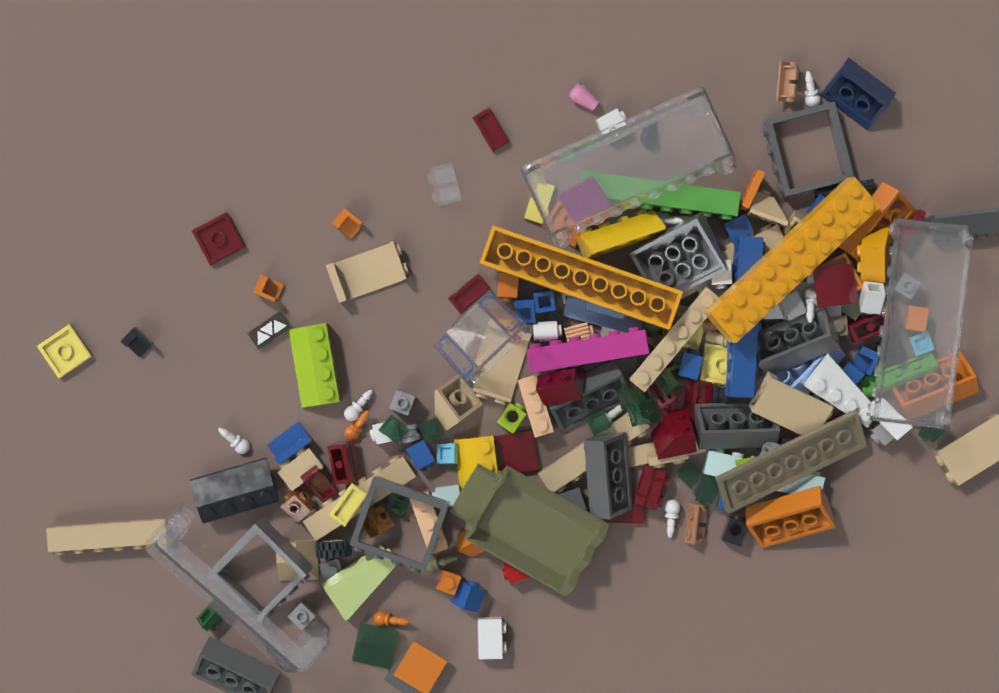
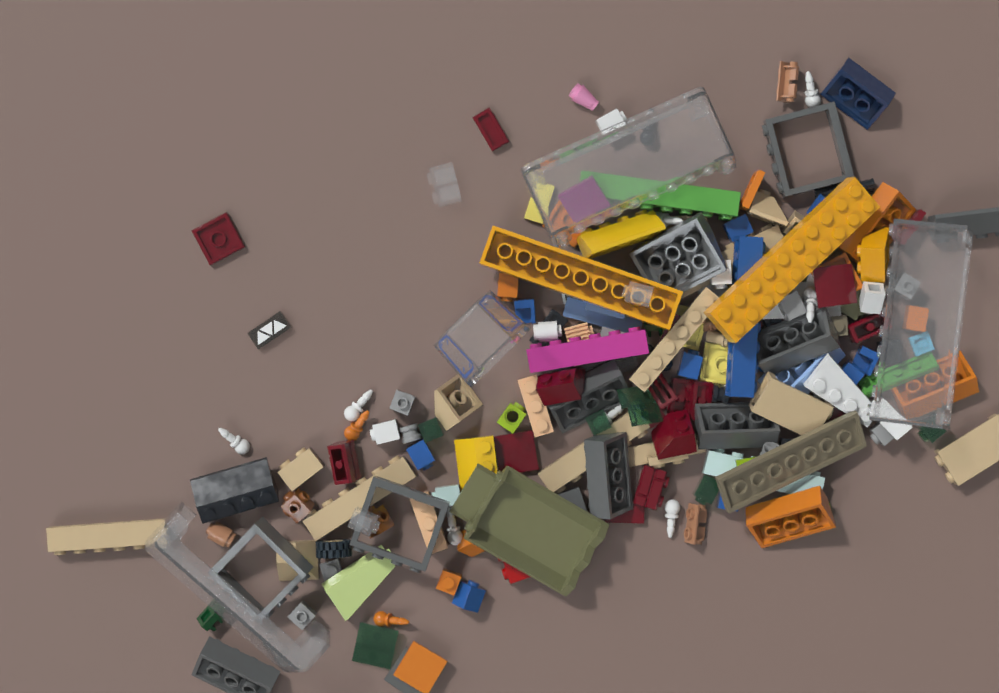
(64, 351): light yellow tile -> none
(137, 342): black panel -> none
(220, 534): none -> nougat brick
(268, 288): orange panel -> none
(289, 442): blue panel -> none
(314, 365): lime slope -> none
(319, 483): dark red tile -> none
(347, 223): orange panel -> none
(348, 504): light yellow tile -> none
(364, 522): none -> clear brick
(367, 272): tan panel -> none
(394, 429): clear green panel -> none
(397, 504): dark green tile -> none
(438, 563): olive bar -> none
(447, 453): medium azure plate -> none
(454, 535): none -> white bar
(469, 293): dark red tile -> none
(490, 637): white brick -> none
(502, 377): tan panel -> none
(544, 300): blue brick -> none
(637, 294): none -> clear brick
(669, 380): clear green panel -> none
(689, 474): clear green panel -> none
(734, 539): black brick -> none

